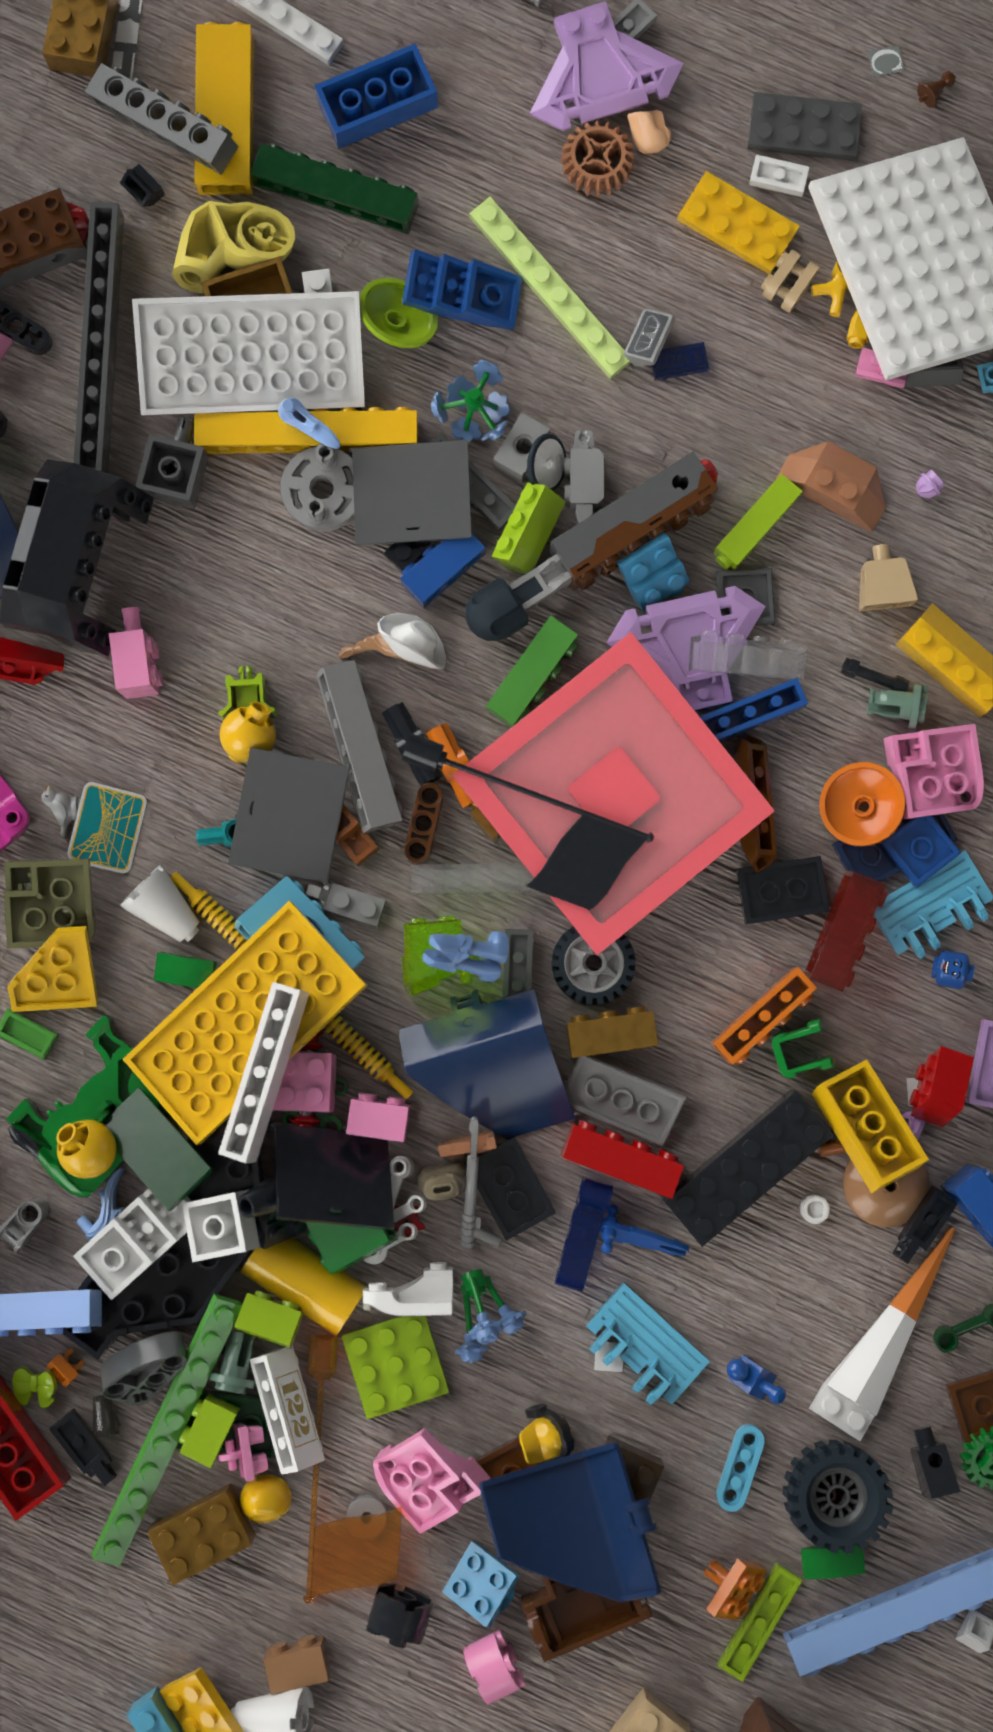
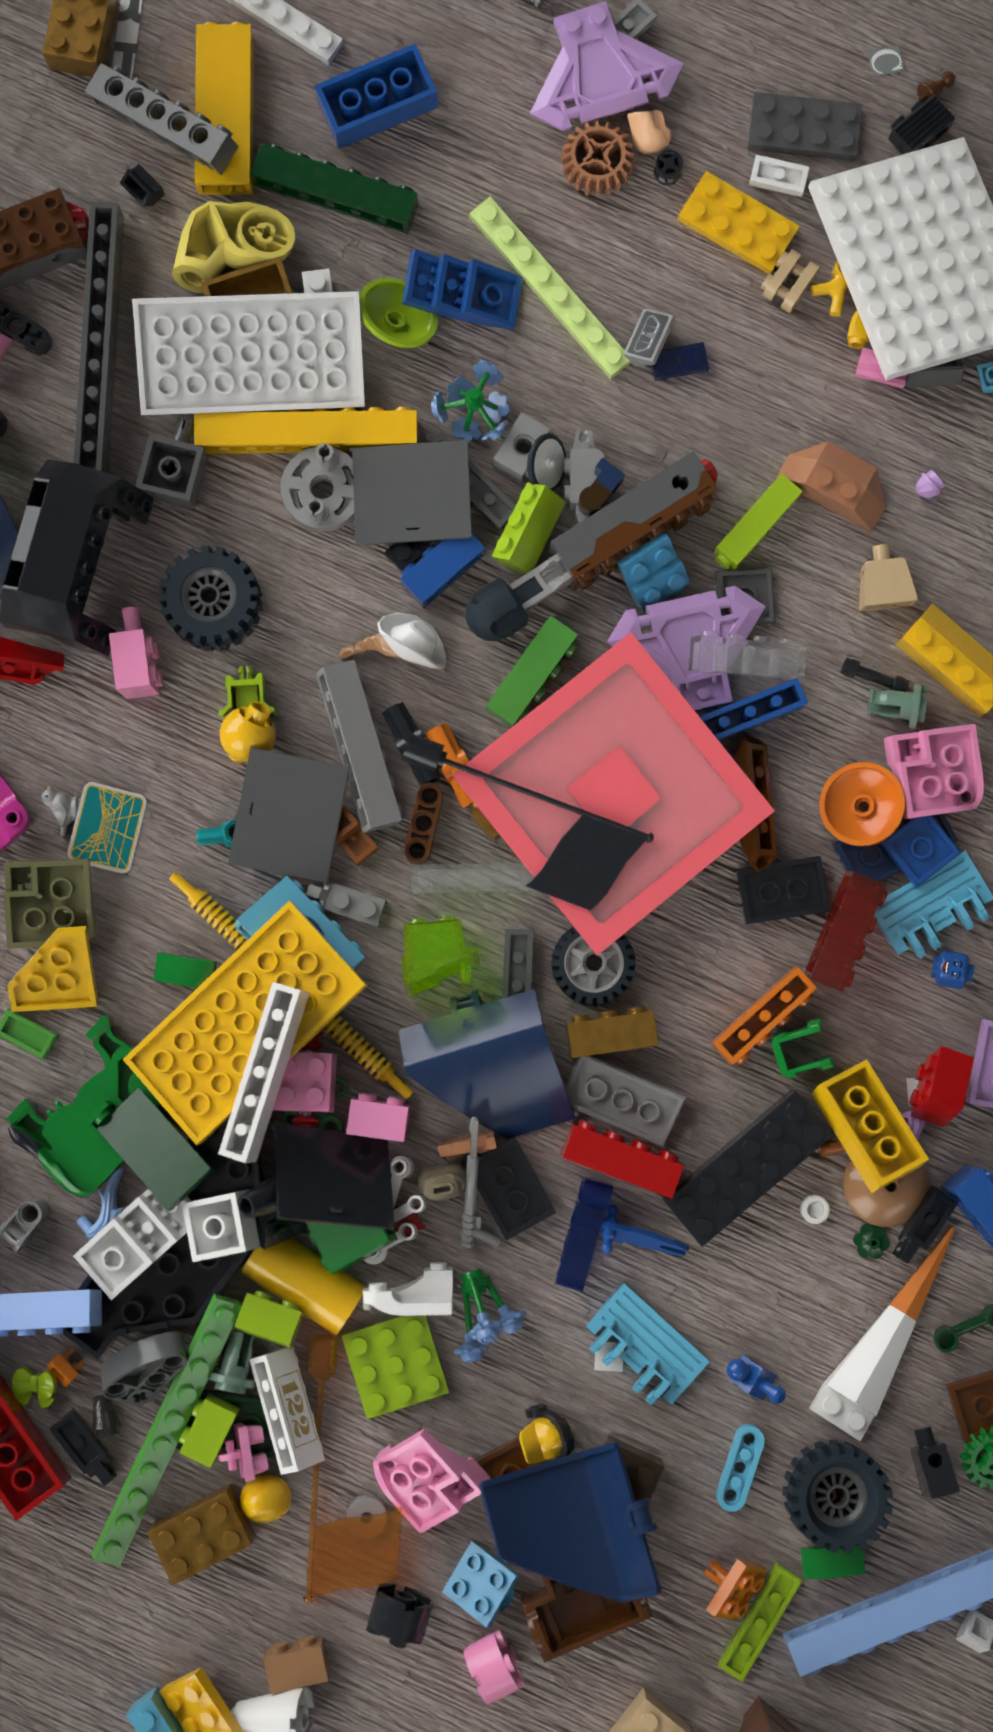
(86, 1148): yellow brick -> none
(162, 906): white cone -> none
(213, 629): none -> black wheel
(295, 414): light blue piece -> none
(454, 951): medium blue piece -> none
(602, 489): none -> leg
(666, 161): none -> black wheel
(864, 1241): none -> dark green plant
(922, 127): none -> black brick

